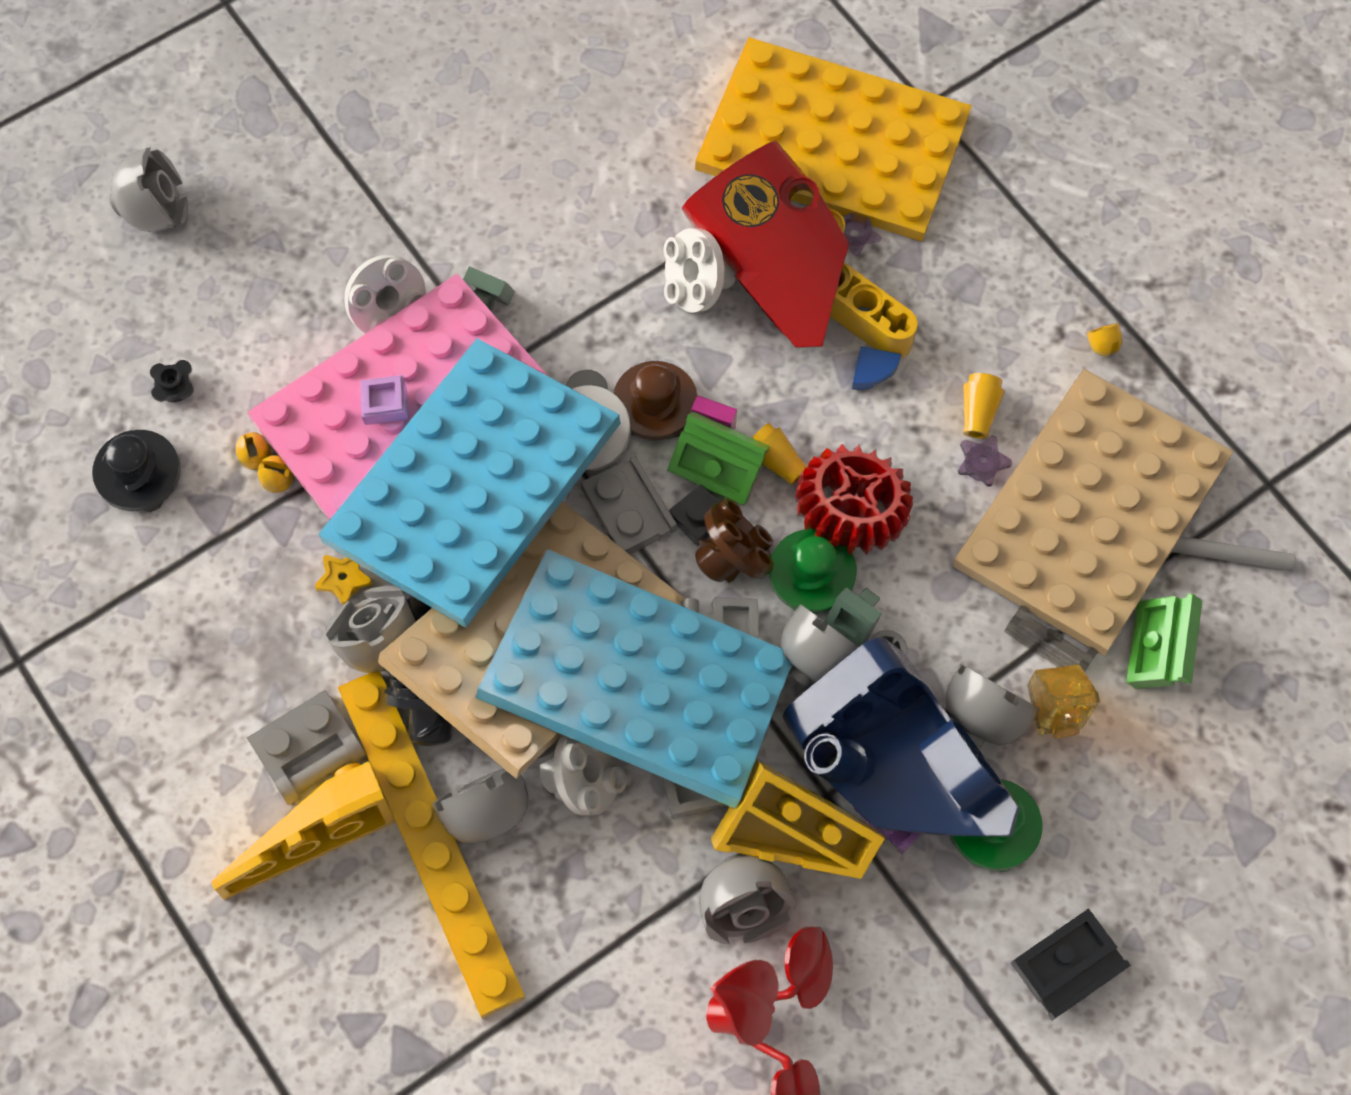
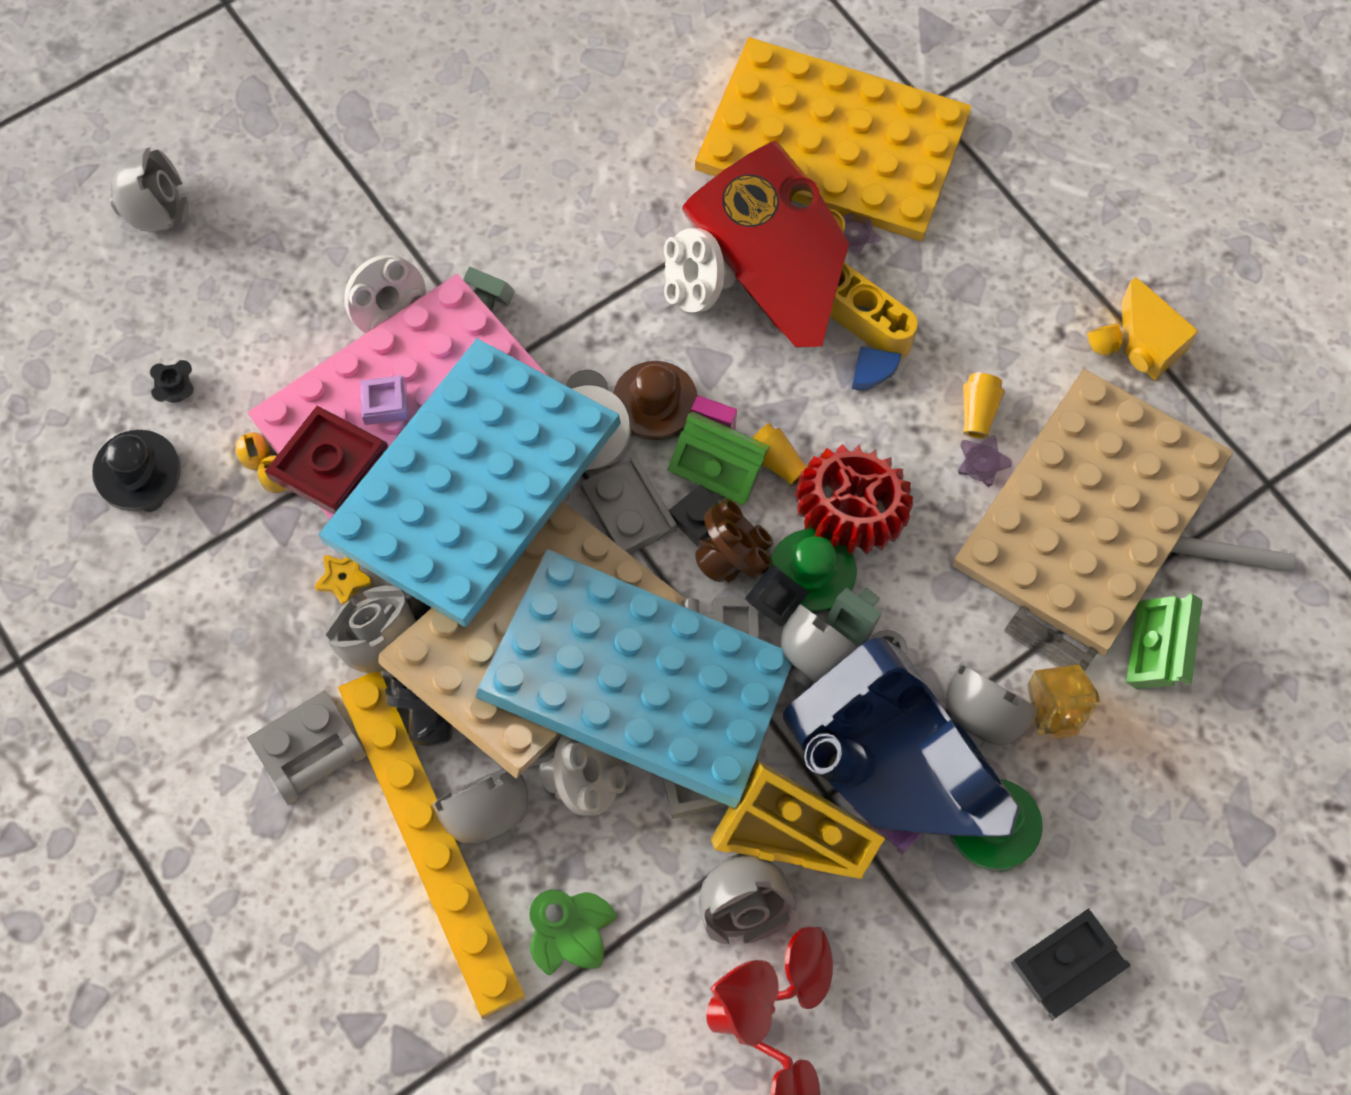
(324, 821): yellow wedge -> none
(326, 459): none -> dark red tile
(573, 935): none -> bright green plate
(776, 595): none -> black plate
(1153, 330): none -> yellow slope

